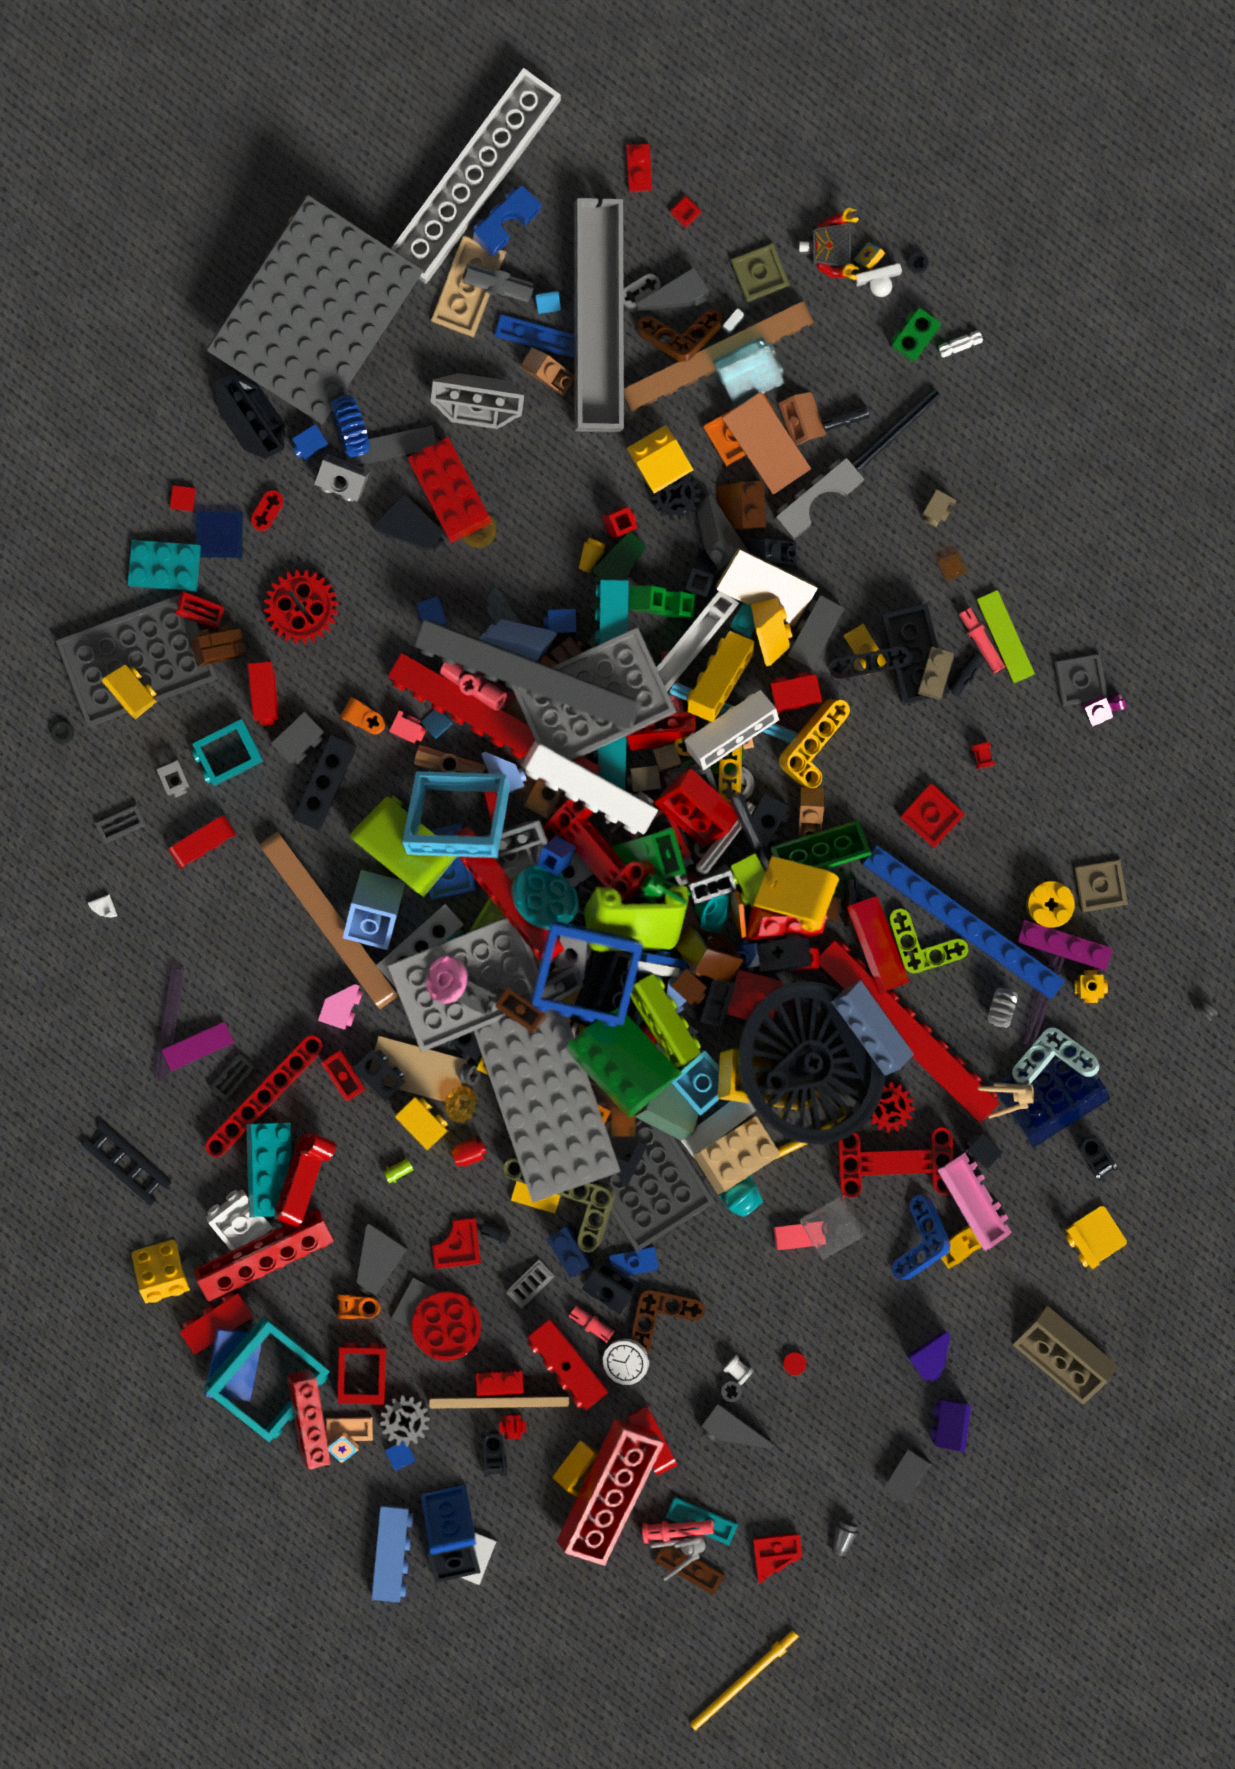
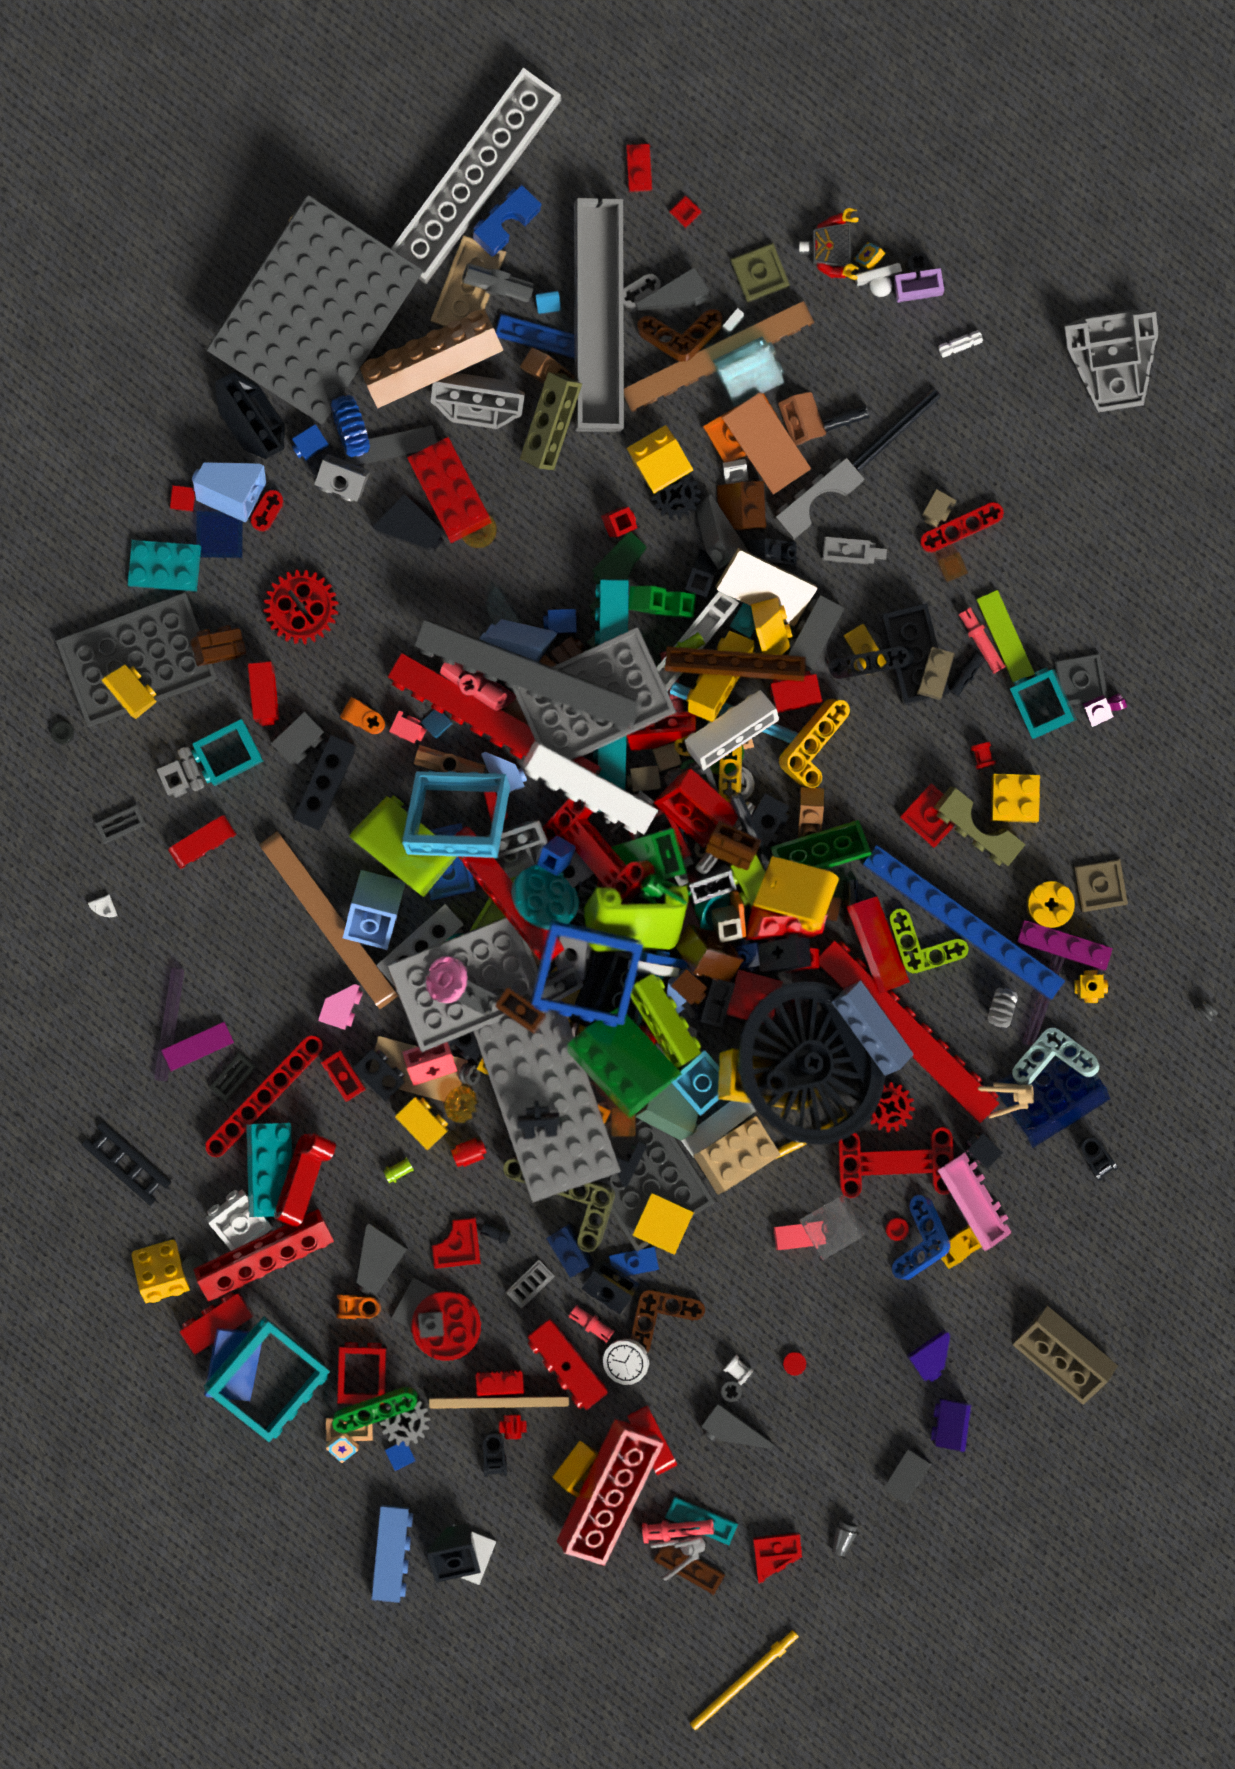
(190, 768): none -> light grey axle
(195, 617): red tile -> none
(230, 487): none -> light blue slope
(308, 1419): brick -> none
(376, 1412): none -> green beam
(429, 1063): none -> coral brick
(430, 358): none -> brick
(431, 610): blue brick -> none
(431, 1324): none -> dark grey brick
(448, 1519): blue tile -> none
(523, 1196): yellow tile -> none
(538, 1117): none -> black hips
(541, 806): clear orange brick -> none
(551, 421): none -> olive brick
(591, 554): yellow cone -> none
(663, 1223): none -> yellow tile
(693, 642): none -> lime pin
(726, 923): none -> dark tan brick
(733, 845): none -> reddish brown brick
(735, 471): none -> white tile
(735, 663): none -> reddish brown plate
(742, 1197): teal piece -> none
(851, 551): none -> light grey hinge
(897, 1229): none -> red tile
(919, 337): green brick -> none
(929, 285): none -> lavender piece
(957, 809): none -> olive arch
(960, 524): none -> red beam
(1015, 798): none -> yellow brick
(1041, 675): none -> teal window
(1095, 1237): yellow bracket -> none
(1114, 355): none -> light grey wedge

